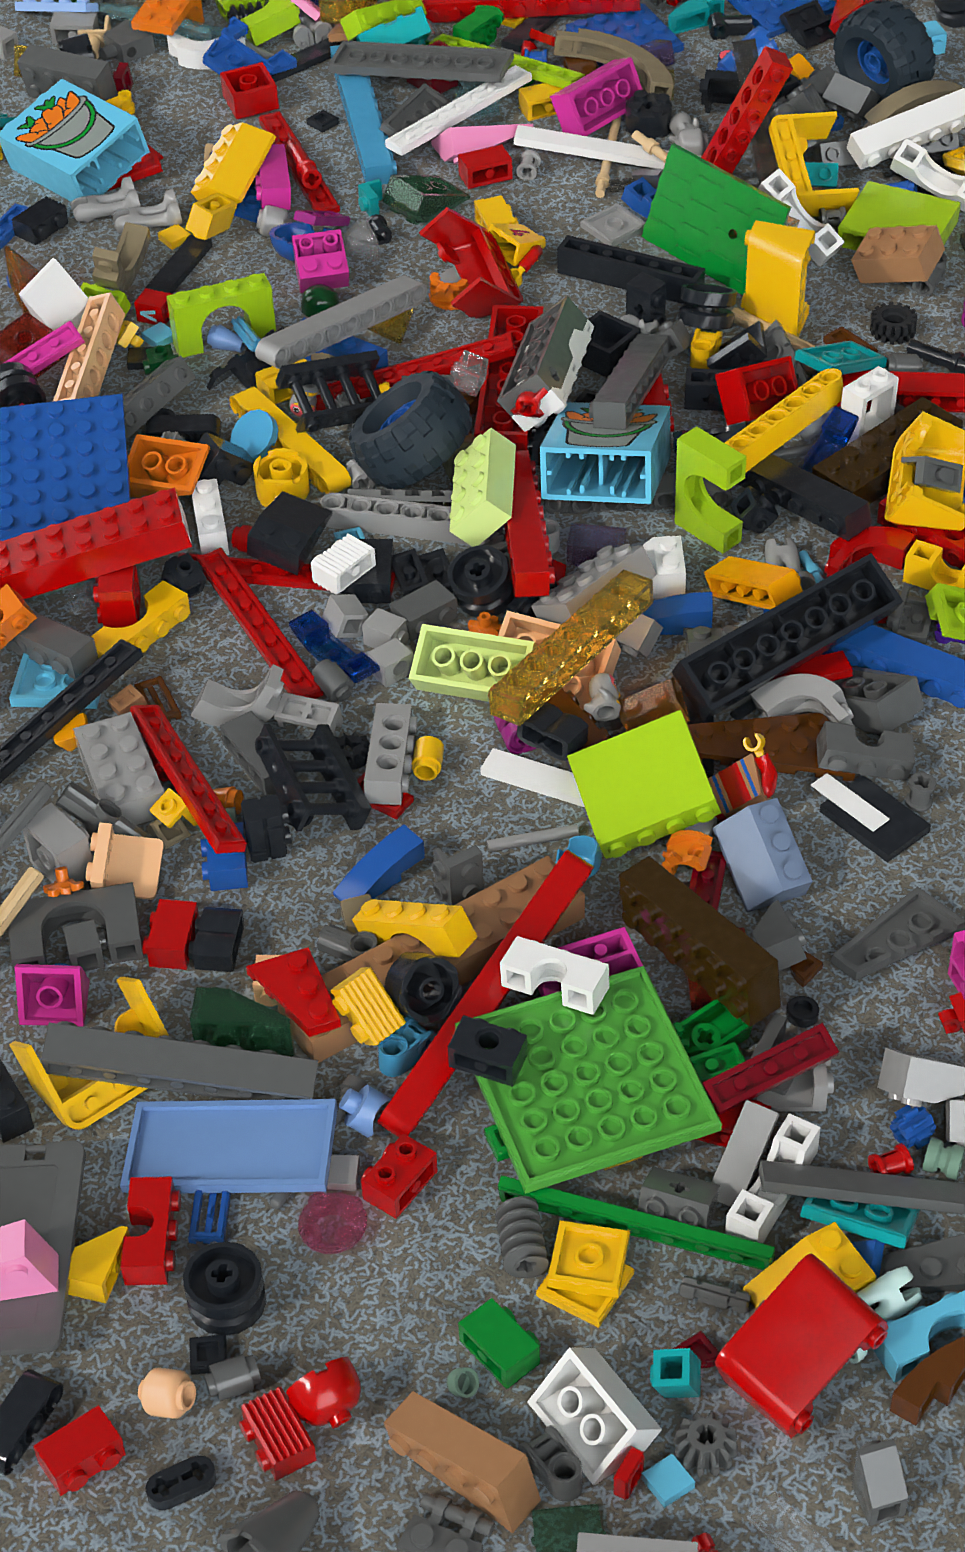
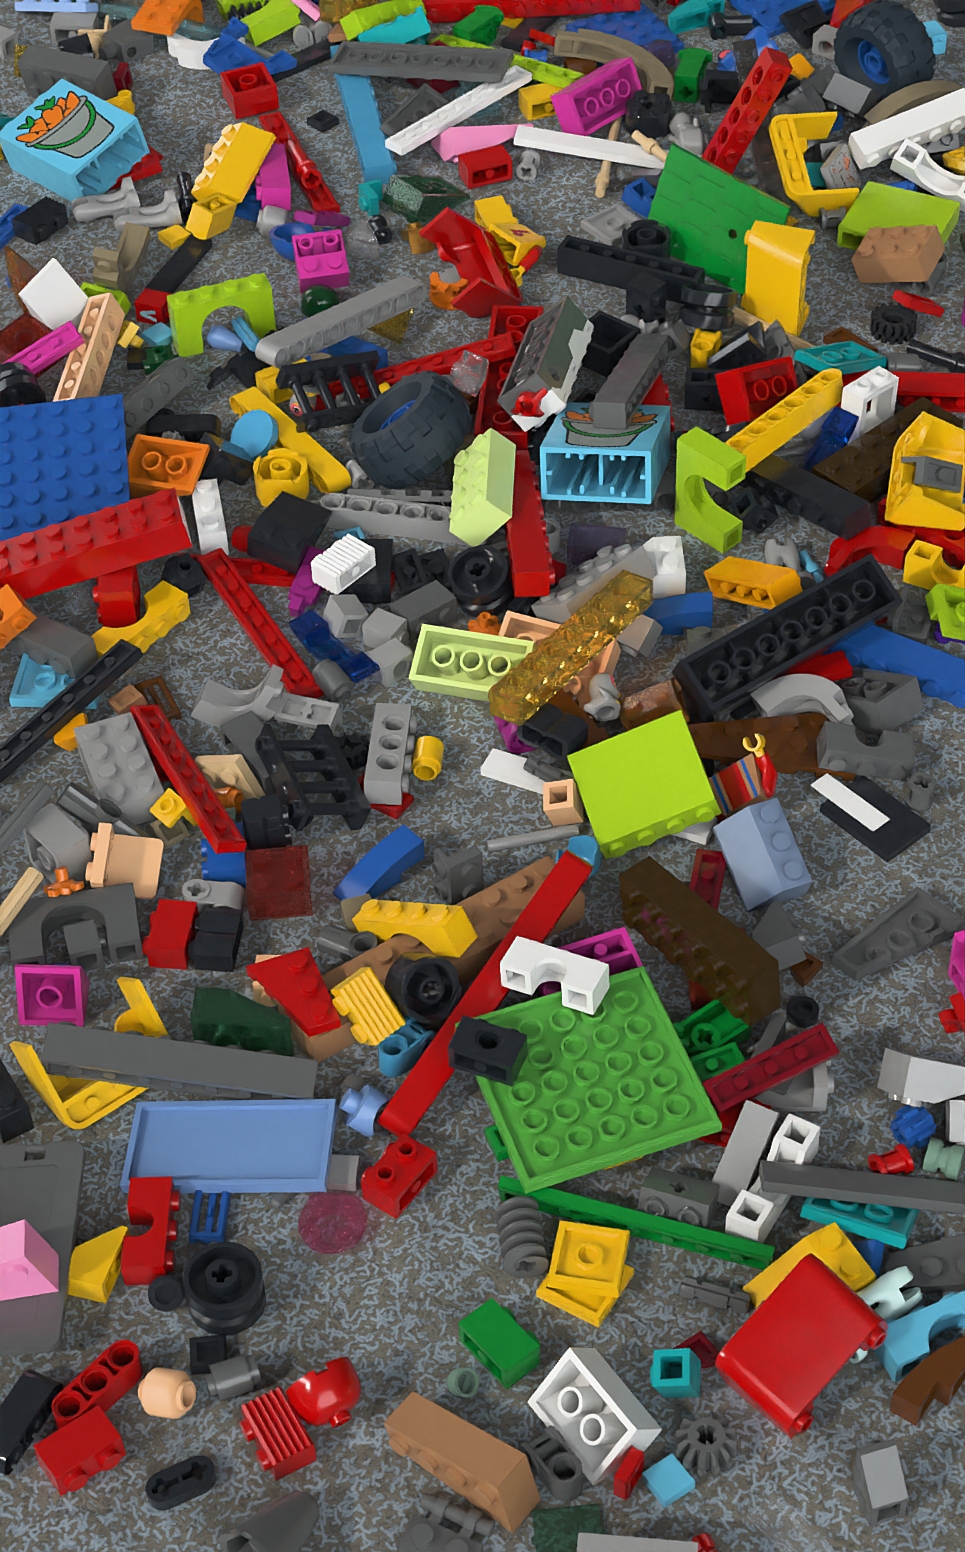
(102, 1372): none -> red beam
(166, 1293): none -> black tile
(186, 198): none -> black pin
(213, 894): none -> light grey piece
(230, 771): none -> tan wing
(278, 883): none -> clear red brick
(303, 589): none -> magenta hinge
(416, 242): none -> pearl gold bracket
(544, 771): none -> dark grey axle
(562, 802): none -> light nougat brick
(648, 238): none -> black brick
(687, 848): orange piece -> none
(689, 72): none -> green piece
(823, 41): none -> light grey brick
(826, 239): white arch -> none
(839, 170): none -> light grey tile
(918, 303): none -> red tile

